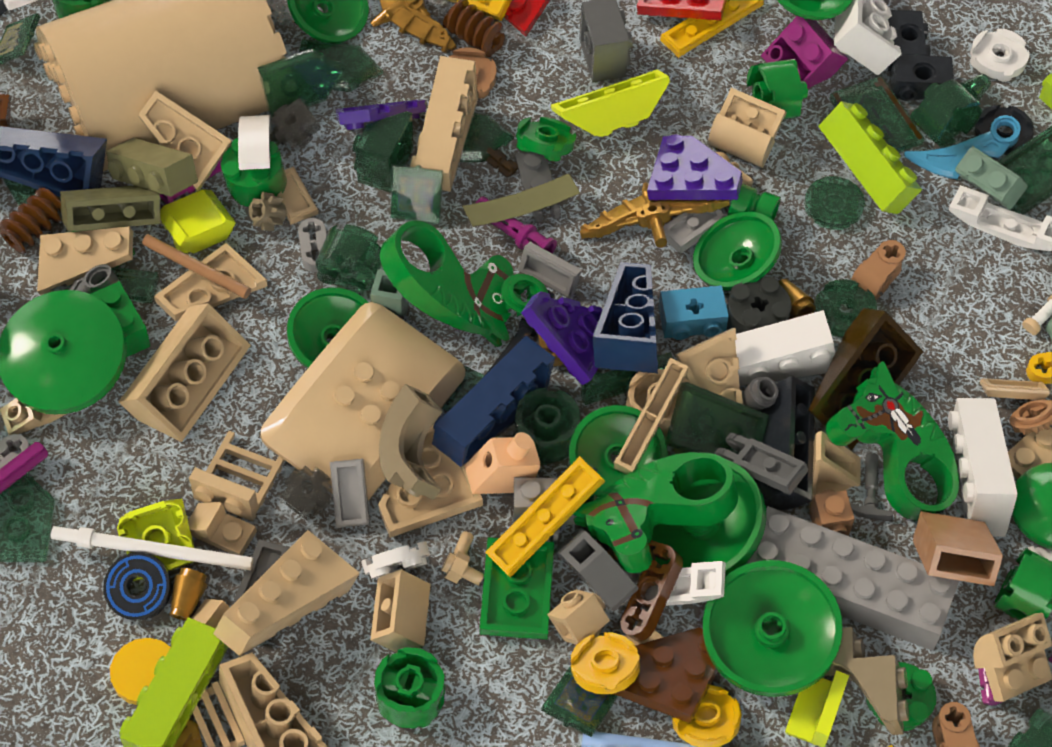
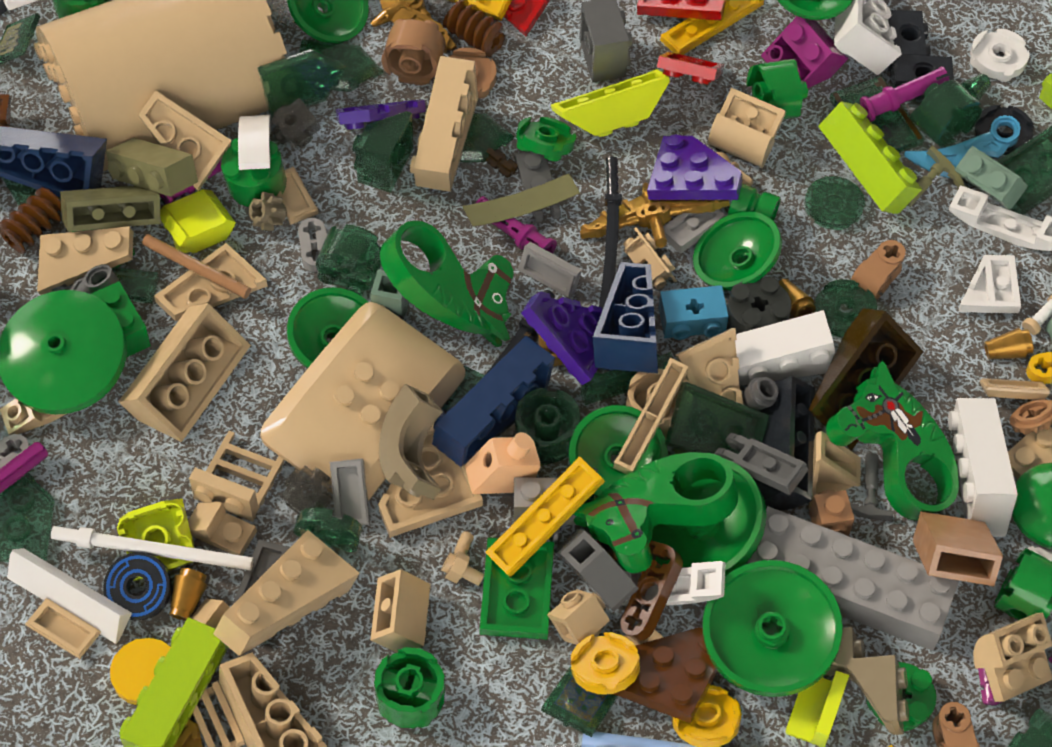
(51, 583): none -> white slope
(63, 628): none -> tan tile
(332, 531): none -> clear green plate
(403, 556): white plate -> none
(413, 51): none -> medium nougat brick
(416, 193): piece -> none
(515, 286): green gear -> none
(612, 201): none -> black sword
(642, 250): none -> tan hinge
(700, 70): none -> plate
(891, 97): none -> magenta pin
(942, 164): none -> olive piece
(993, 287): none -> white wing
(1010, 345): none -> pearl gold cone

